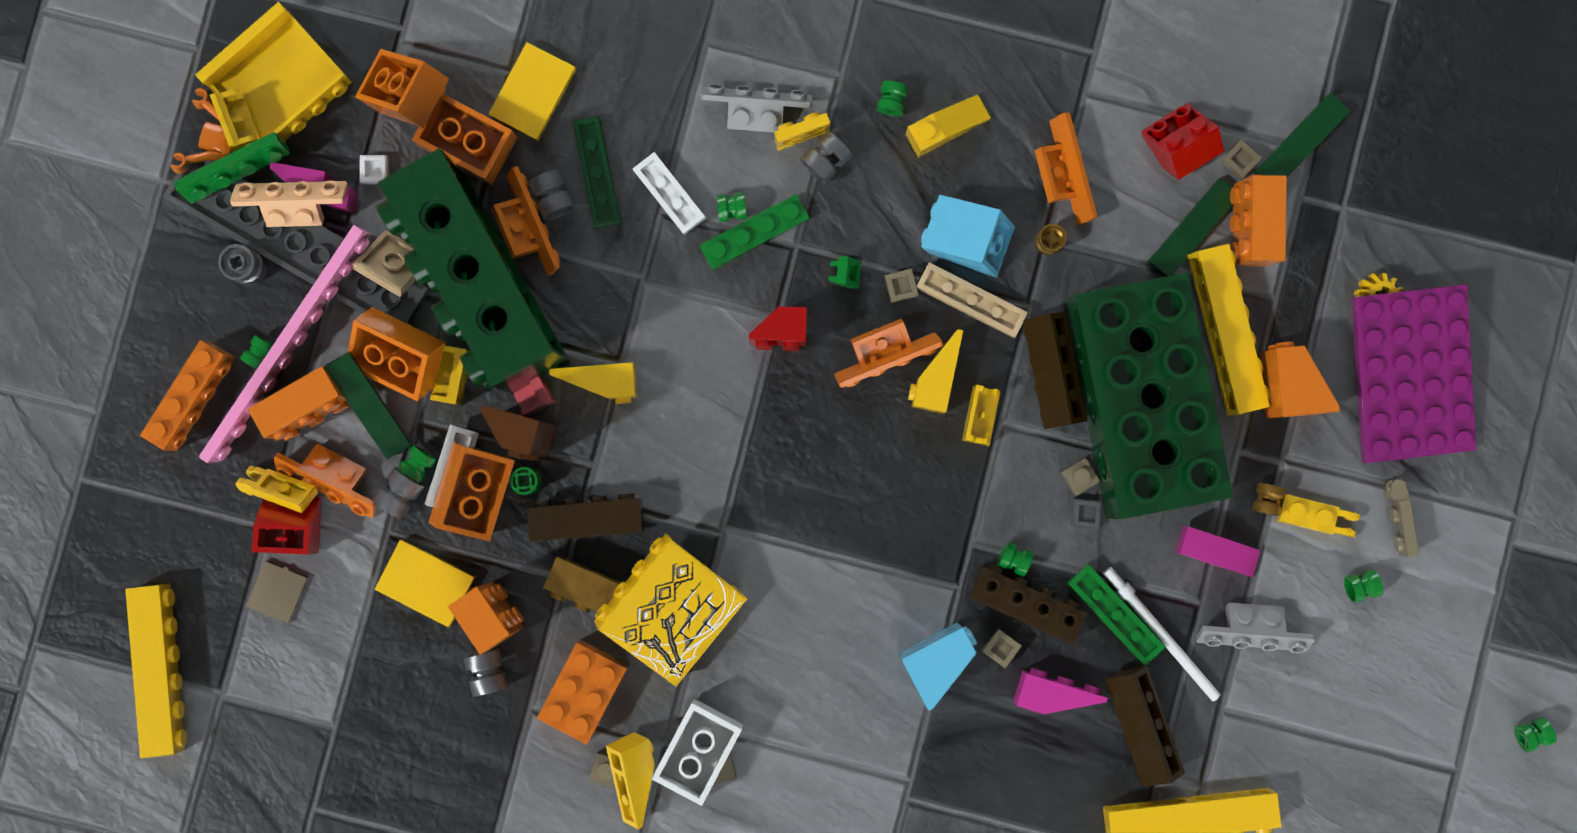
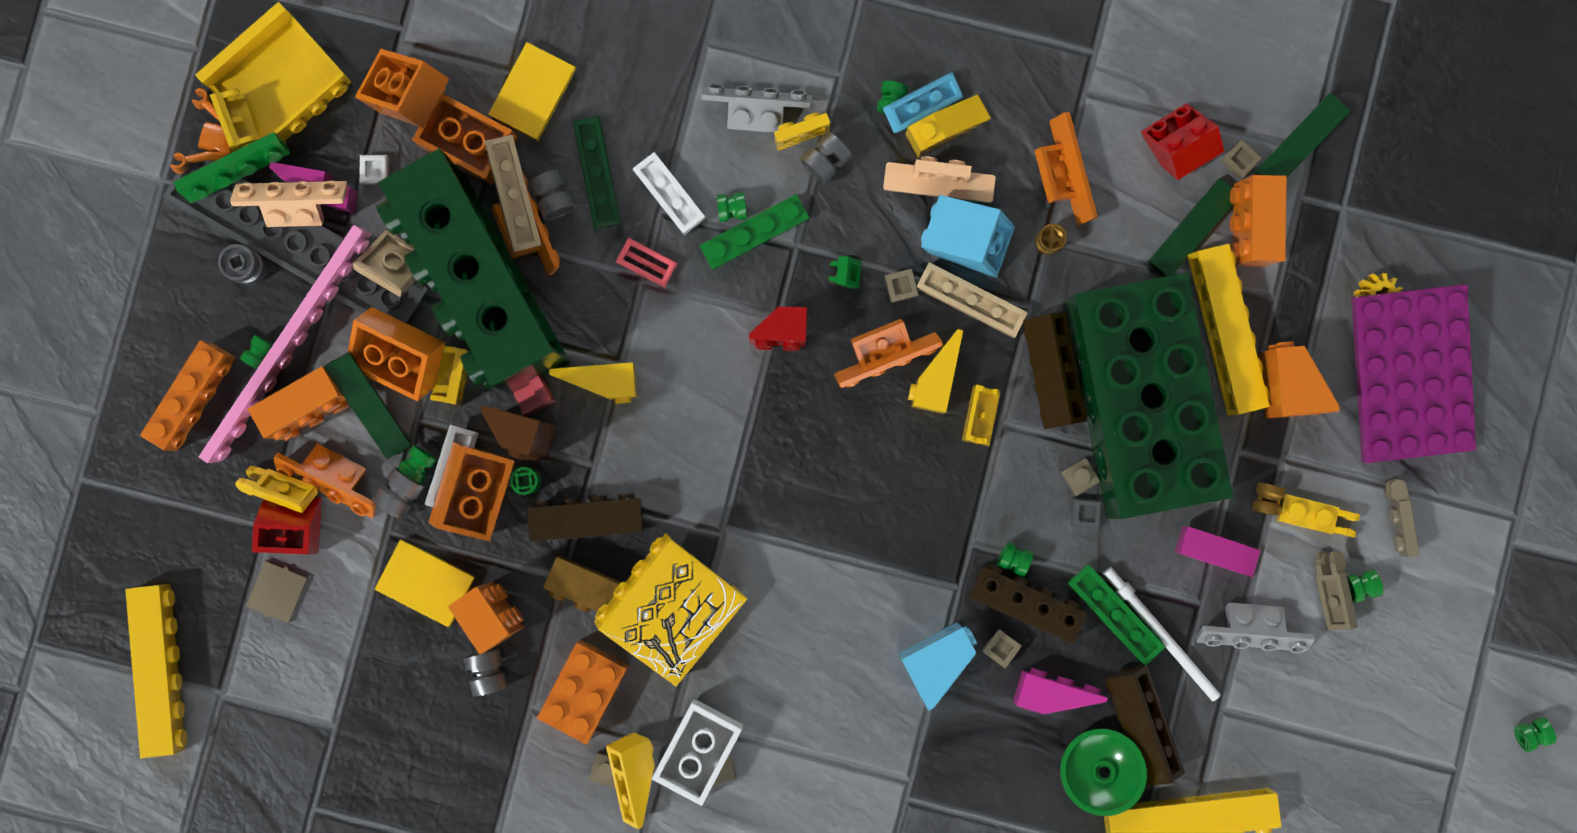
(512, 193): none -> tan plate
(667, 273): none -> coral tile
(923, 102): none -> medium azure tile
(939, 178): none -> light nougat bracket
(1082, 775): none -> green dish
(1334, 591): none -> dark tan hinge

